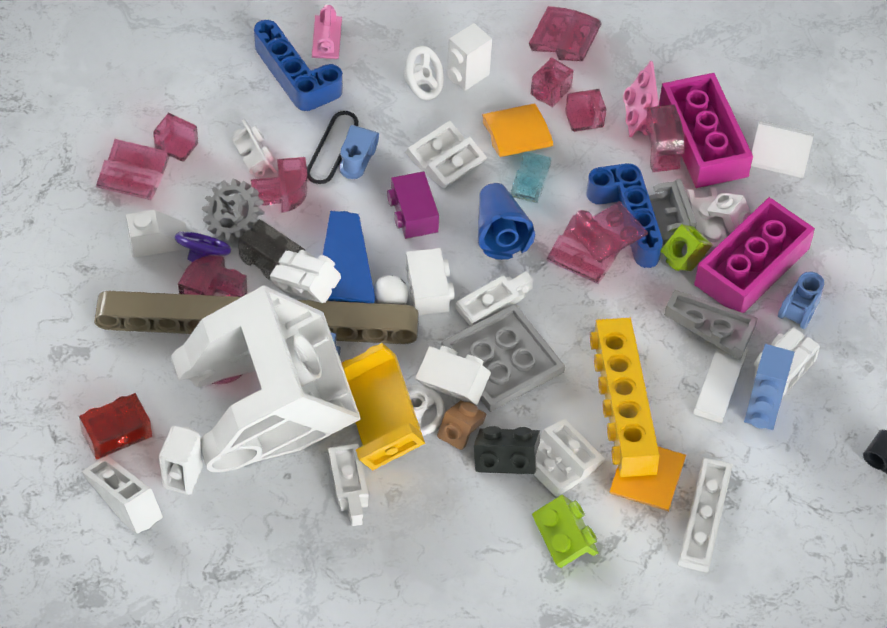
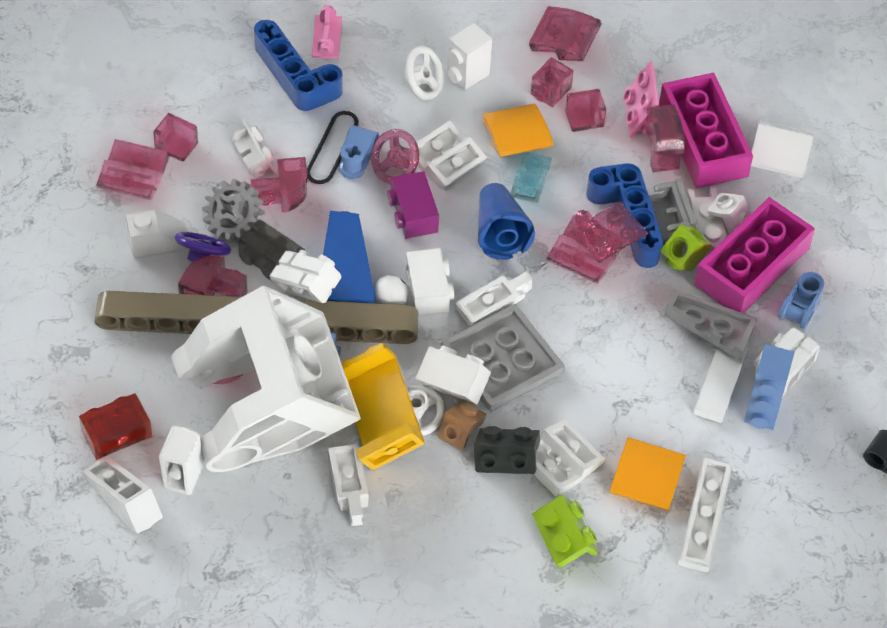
(407, 159): none -> clear pink piece
(625, 397): yellow brick -> none

